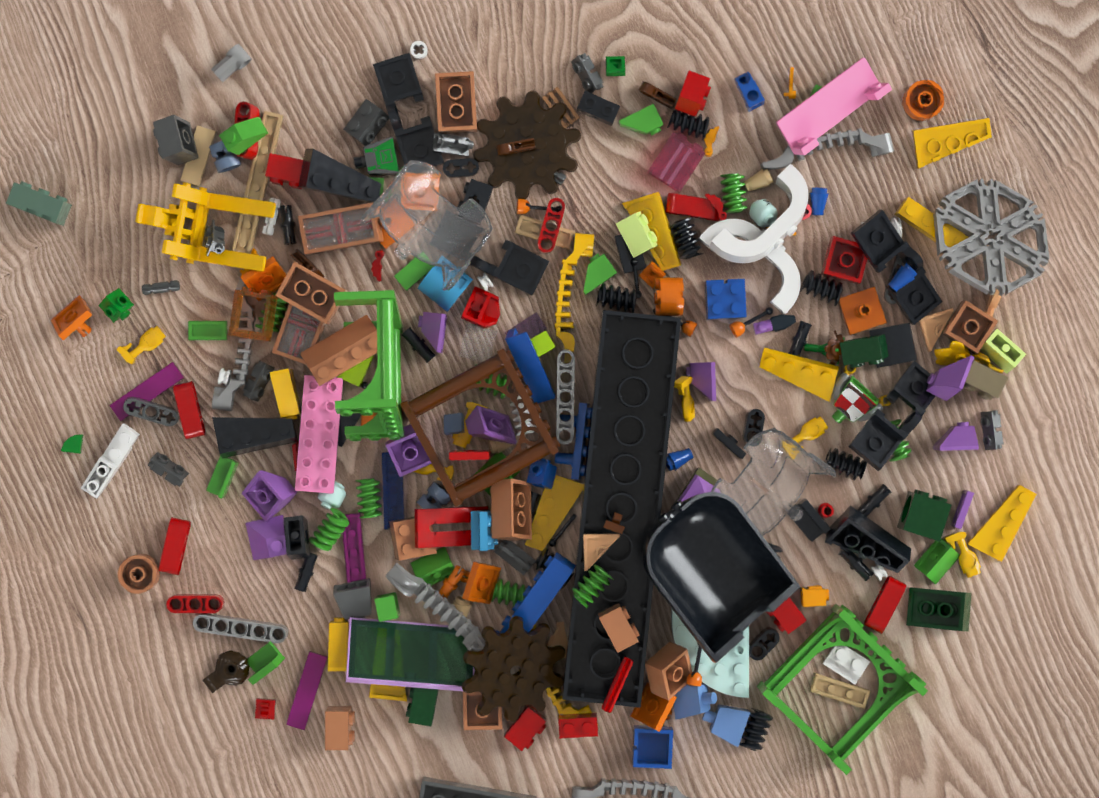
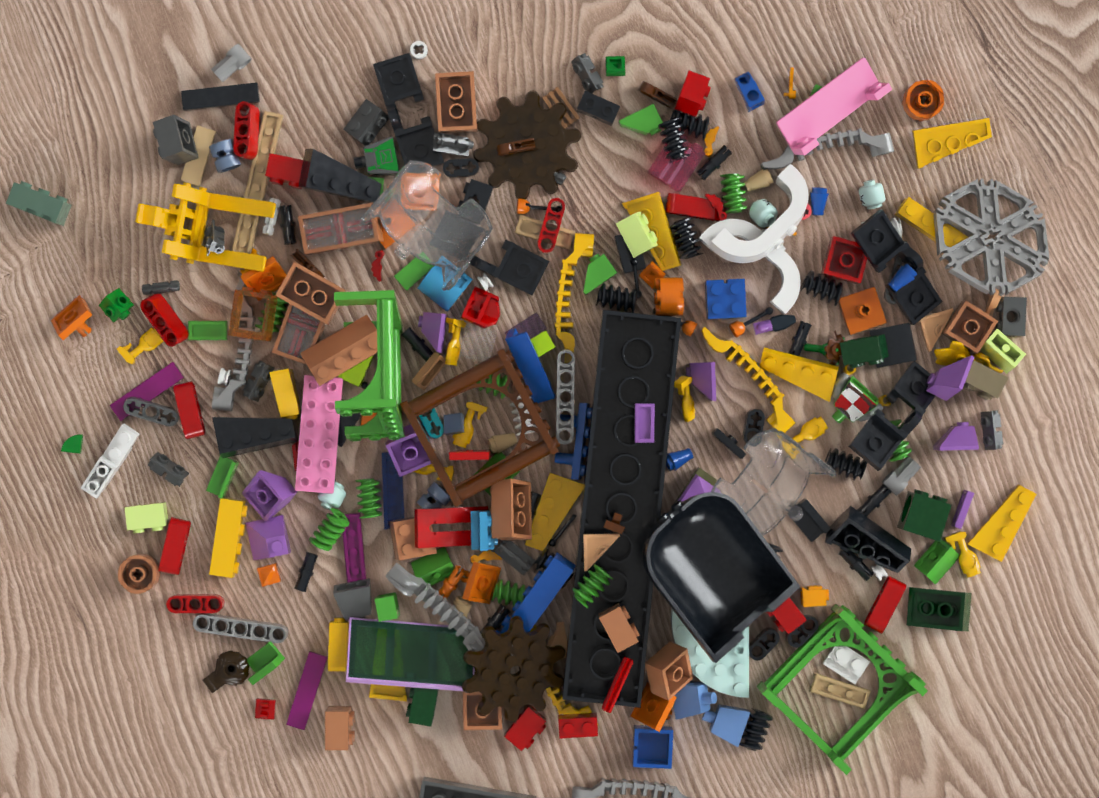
(146, 516): none -> yellowish green brick
(164, 319): none -> red beam
(220, 96): none -> black tile
(227, 537): none -> yellow brick
(243, 135): bright green slope -> none
(269, 574): none -> orange tile
(297, 537): black brick -> none
(427, 424): none -> teal beam
(429, 371): none -> medium nougat tile
(453, 346): none -> yellow piece
(486, 555): none -> light orange piece
(490, 425): medium lavender slope -> none
(497, 618): none -> black pin
(542, 474): blue brick -> none
(644, 423): none -> medium lavender tile
(673, 140): none -> black piece
(695, 678): hinge -> none
(714, 162): none -> black pin
(779, 418): none -> yellow piece
(802, 638): none -> black beam
(821, 510): red pin -> none
(872, 194): none -> light aqua head
(898, 479): none -> light grey piece
(1018, 307): none -> dark grey brick

